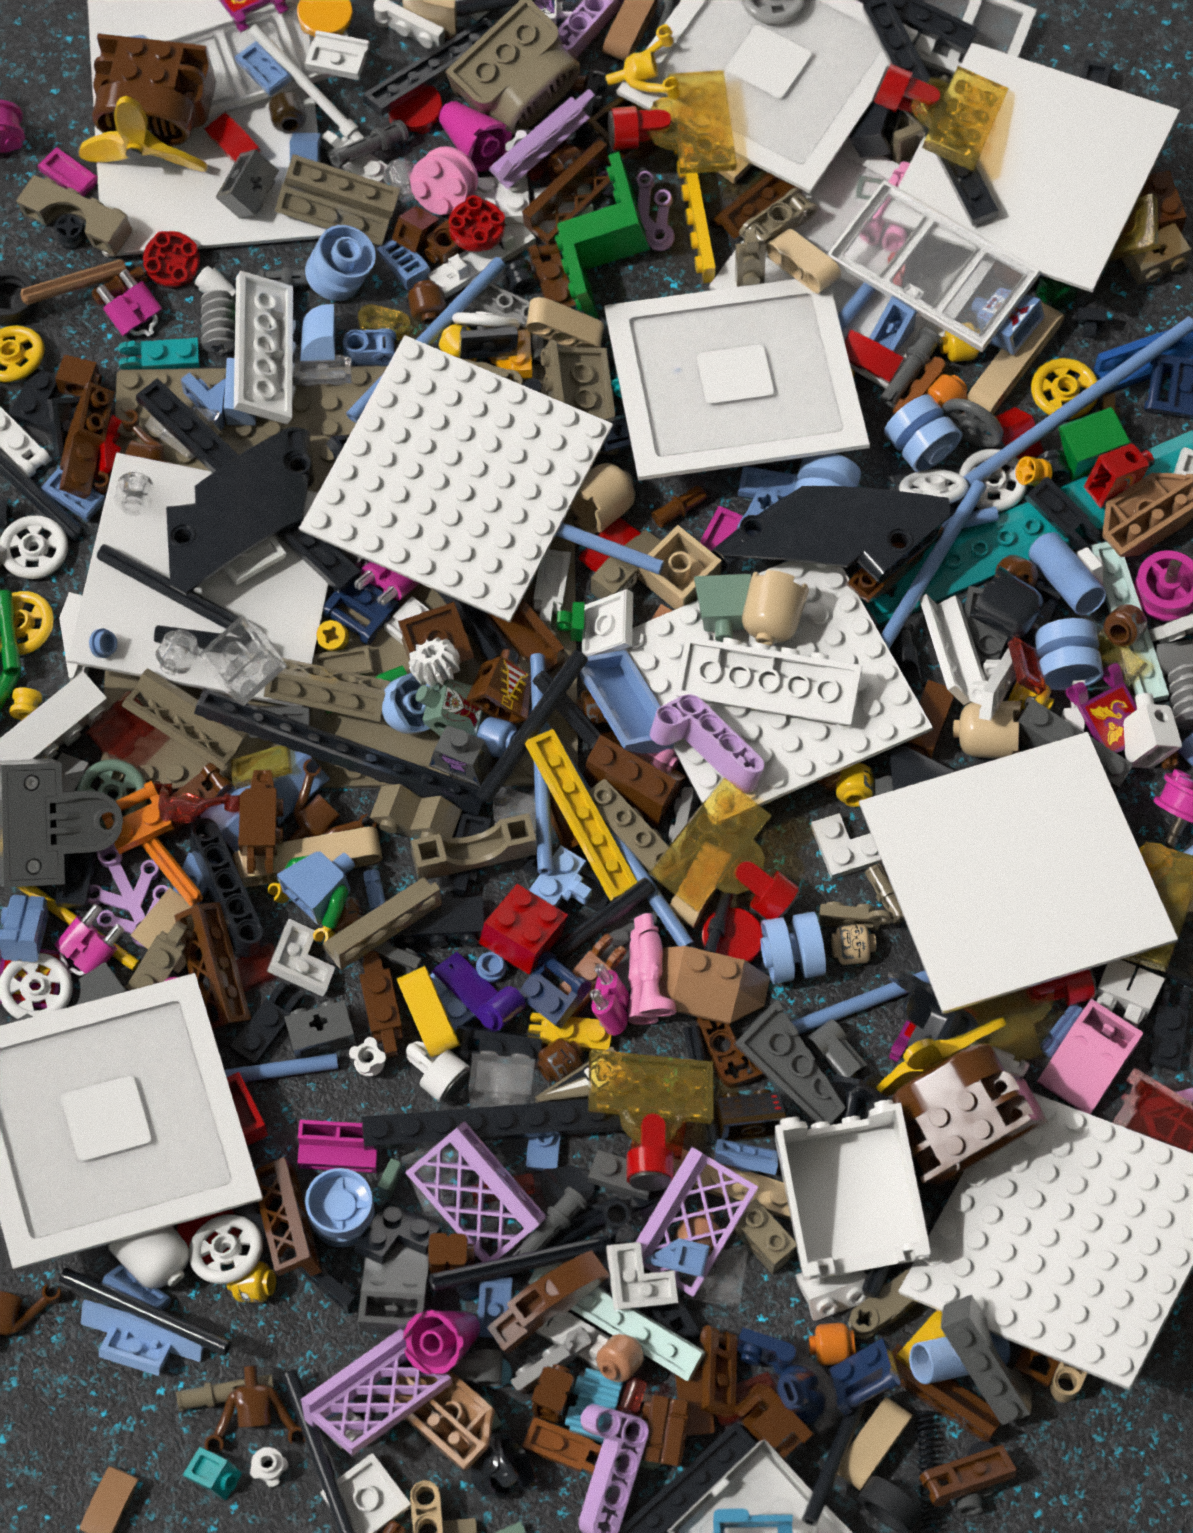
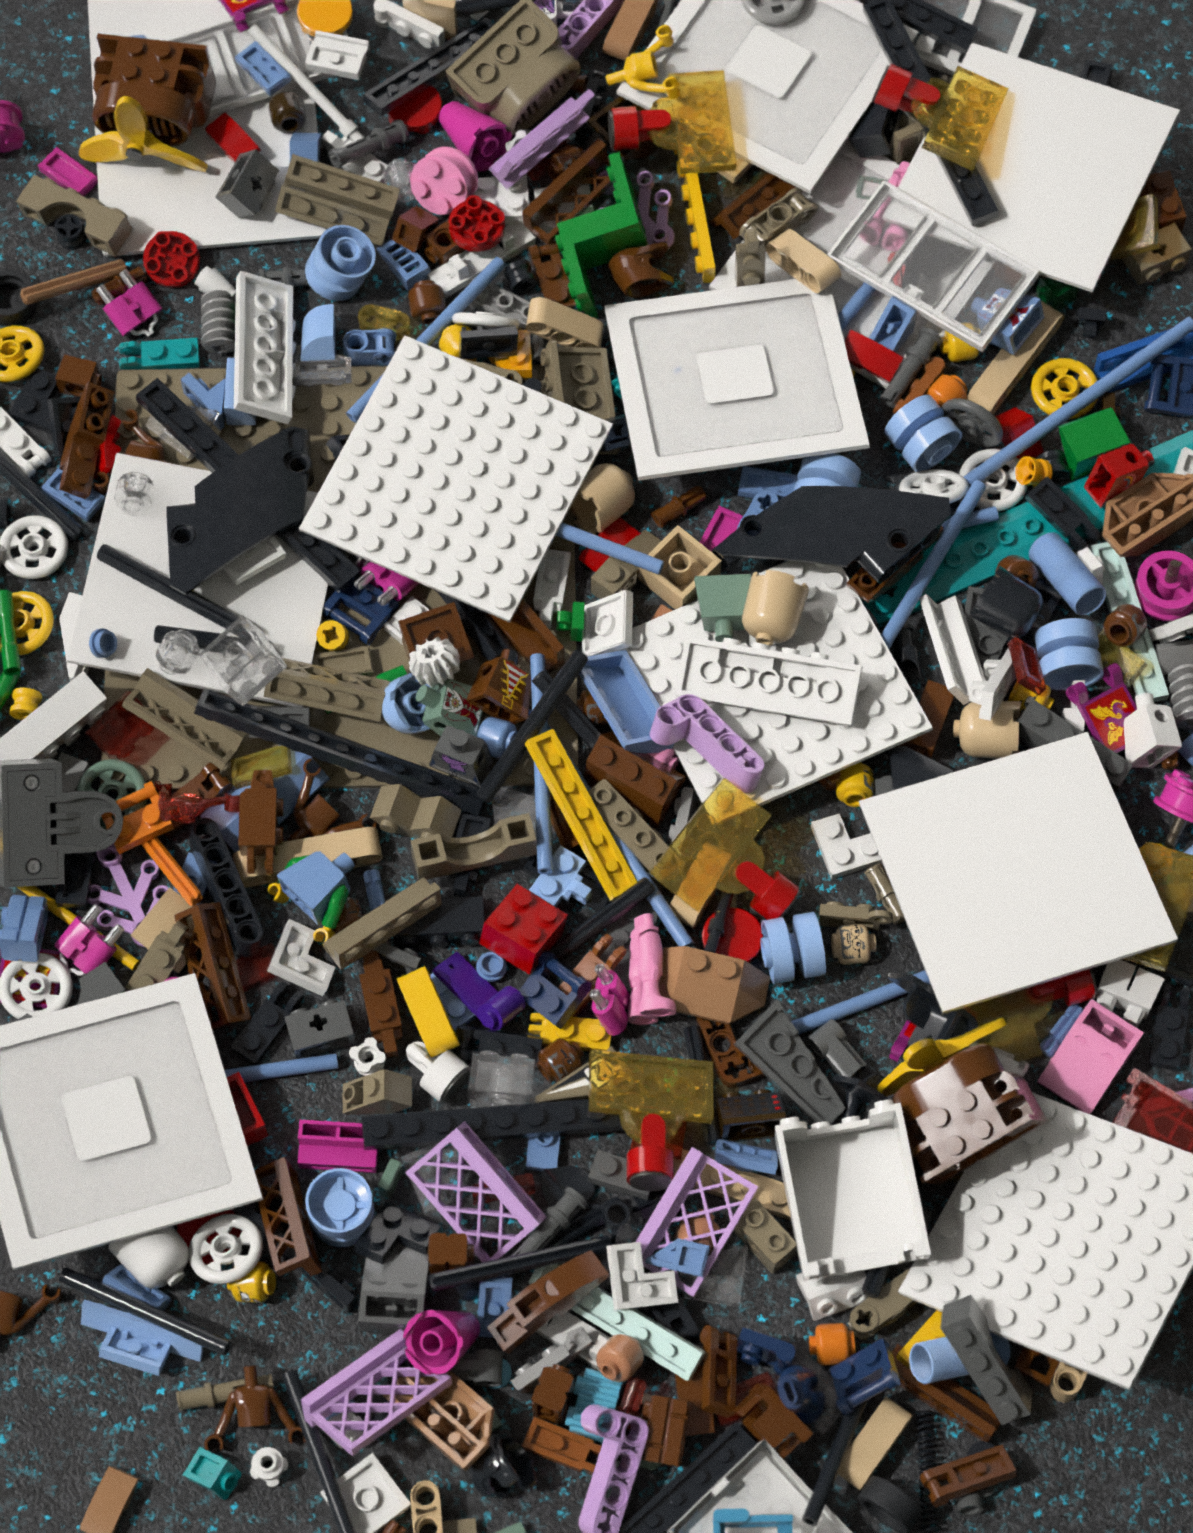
(377, 1093): none -> dark tan slope
(637, 264): none -> reddish brown helmet

